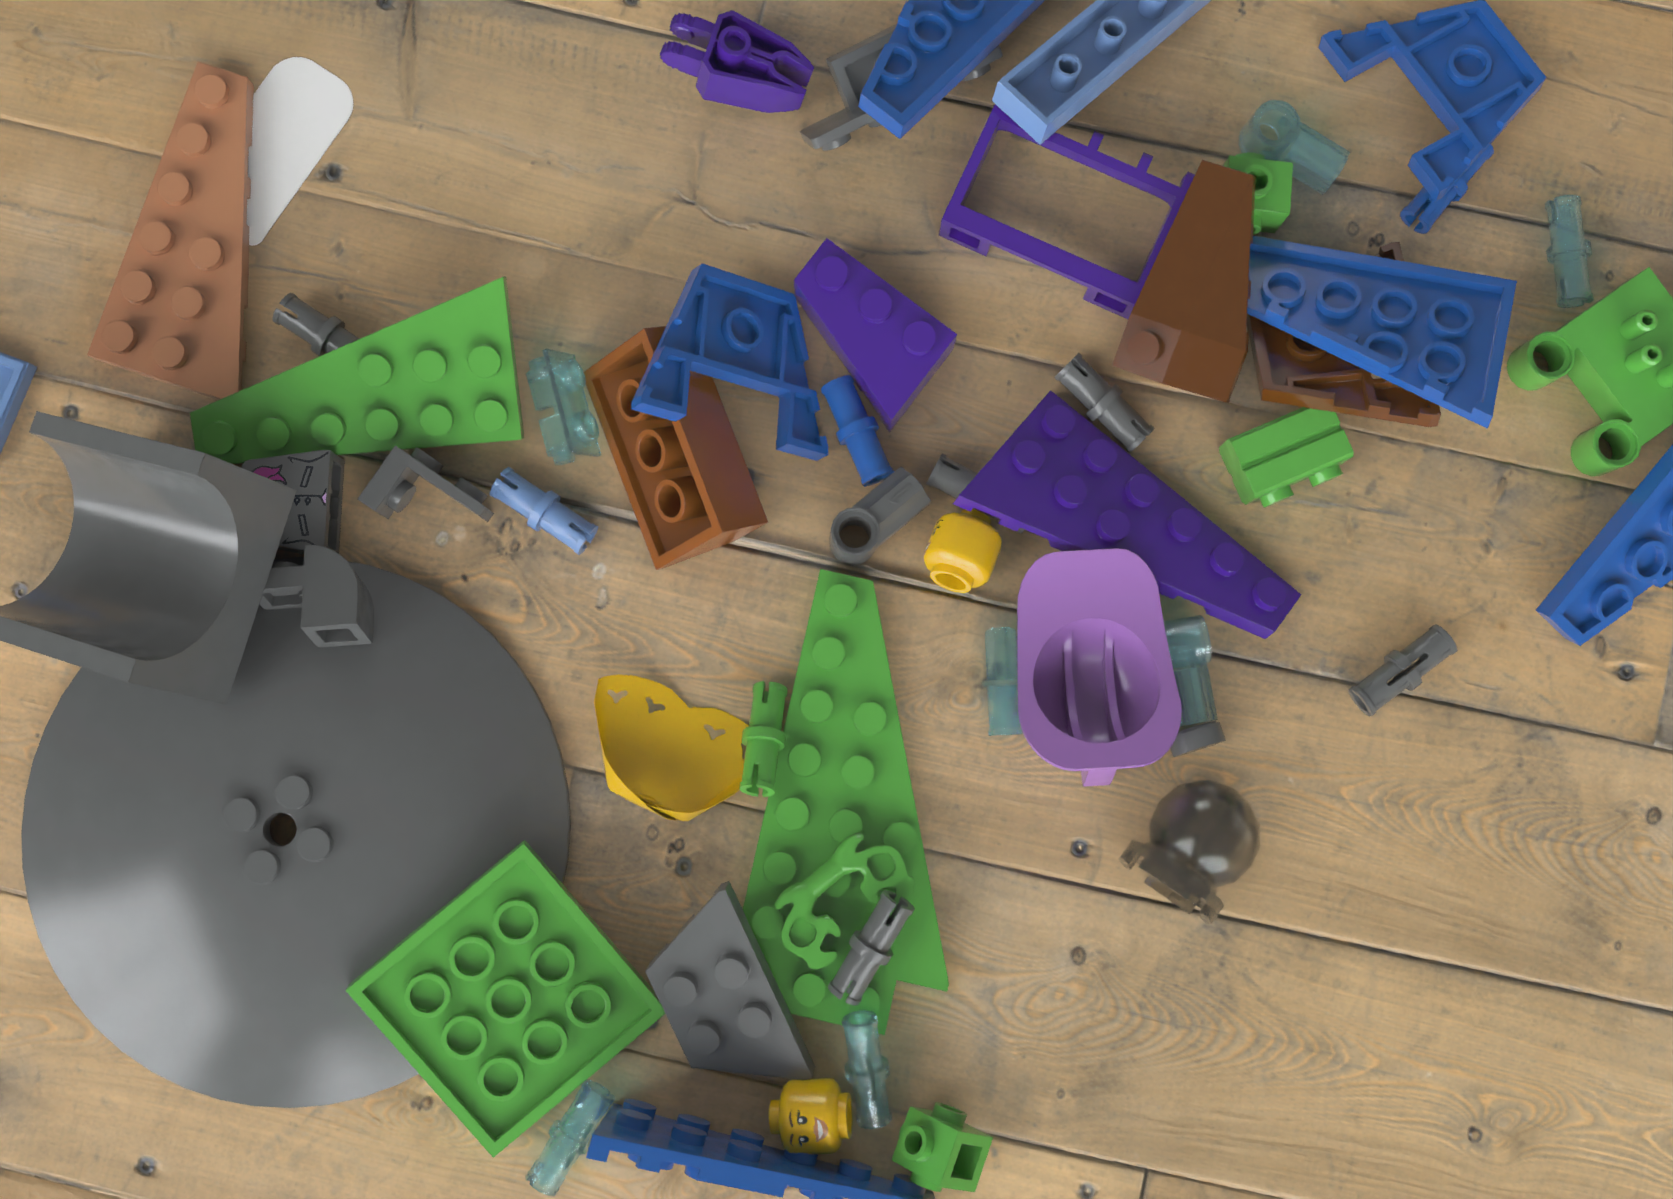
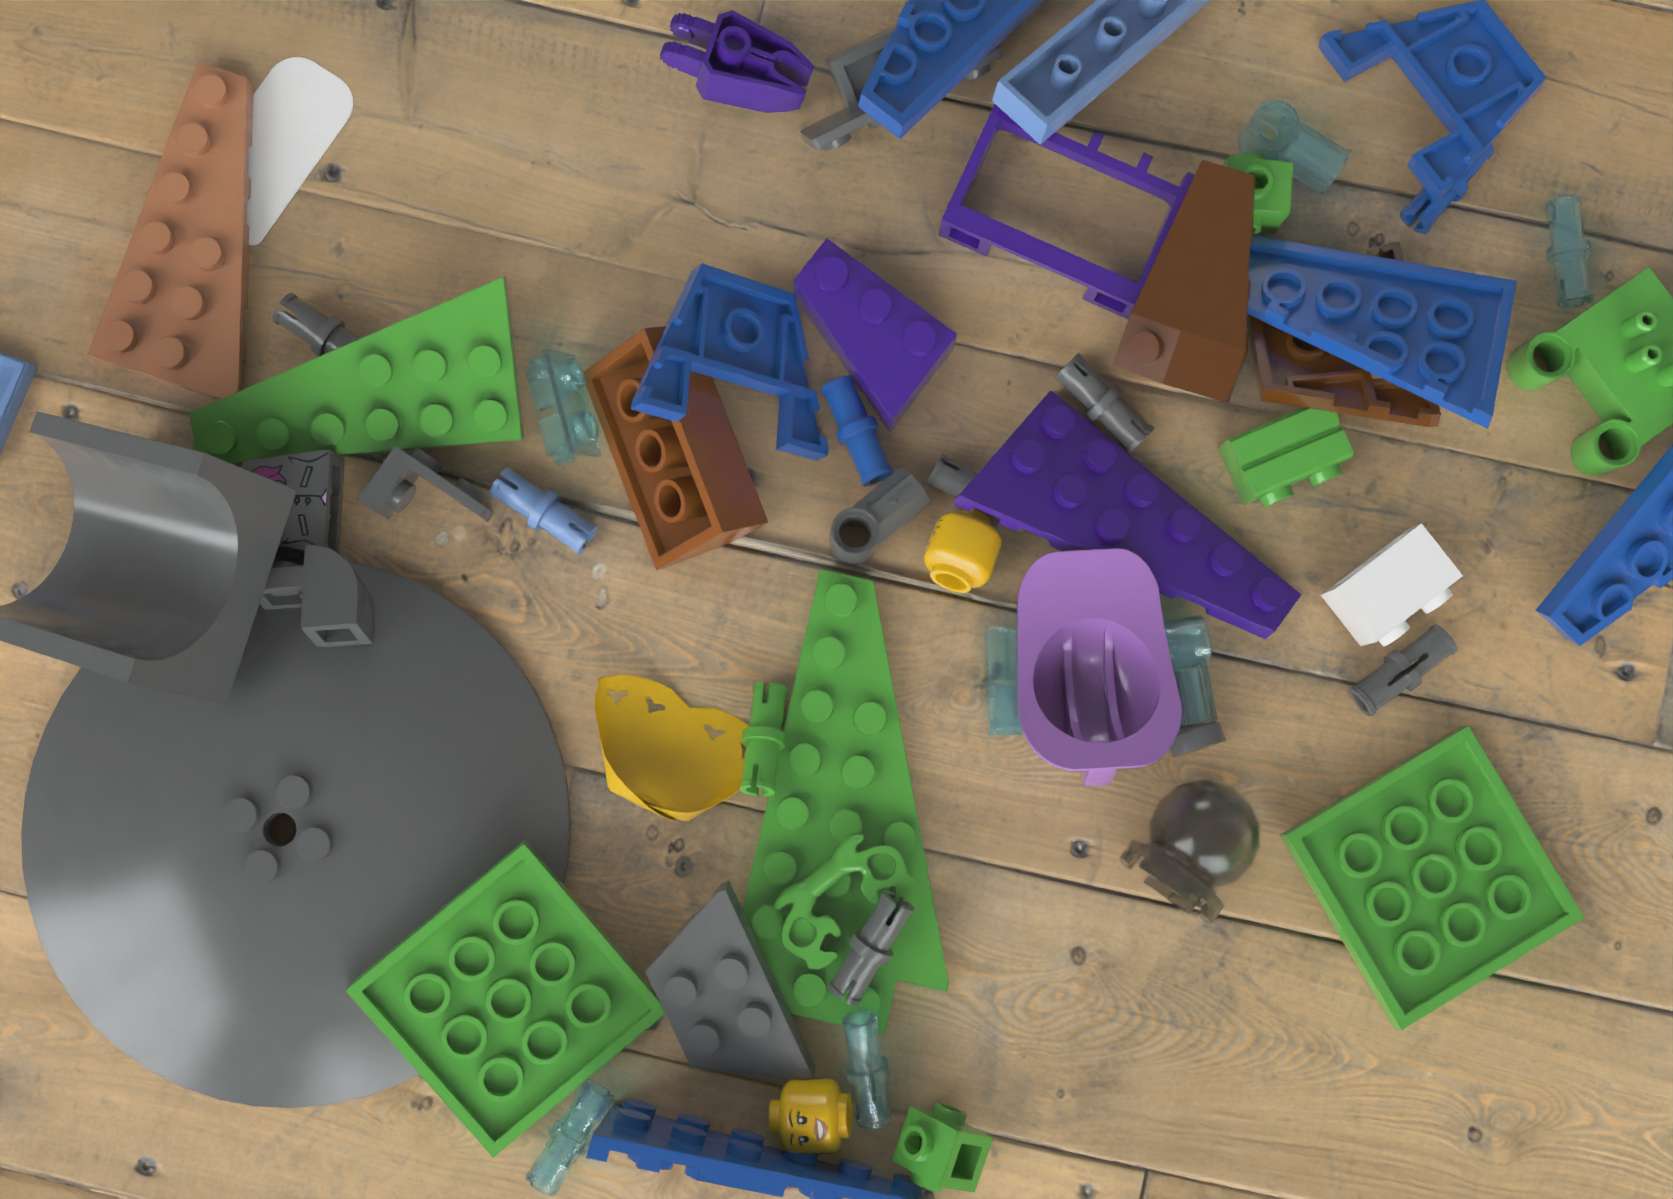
(1392, 586): none -> white brick
(1431, 877): none -> bright green plate

